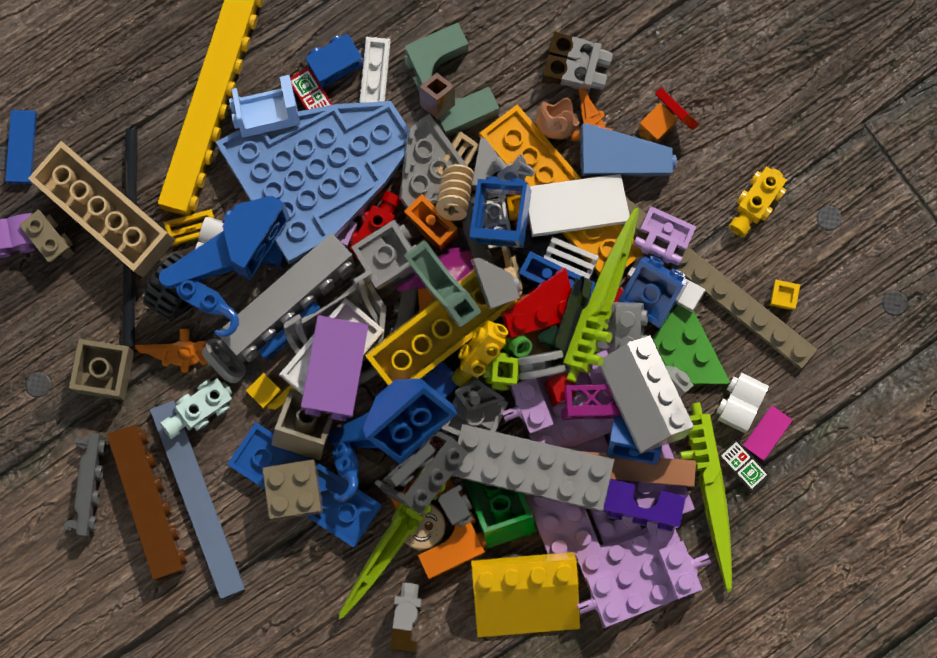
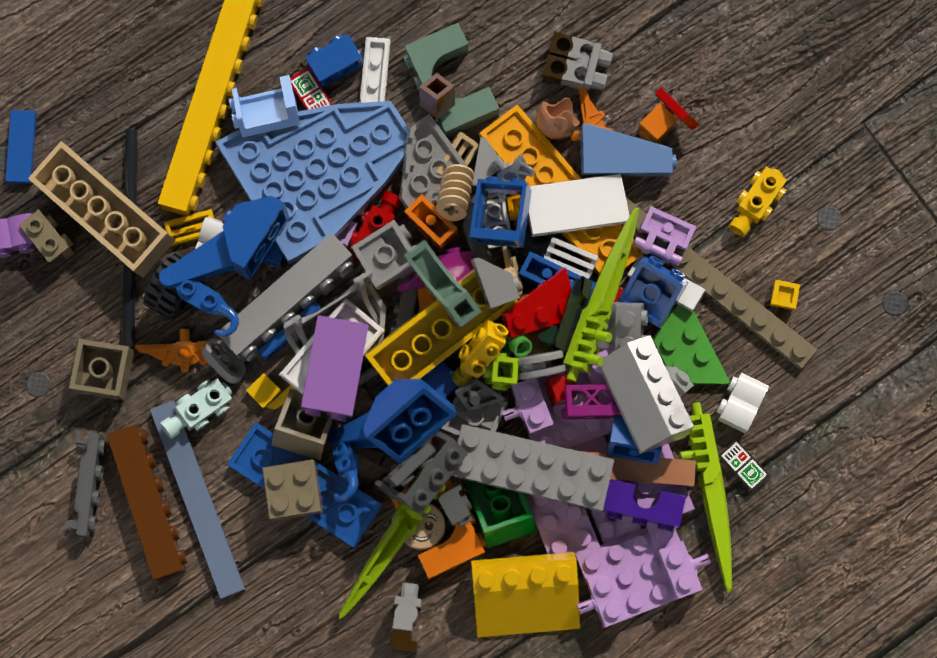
(767, 433): dark pink tile -> none

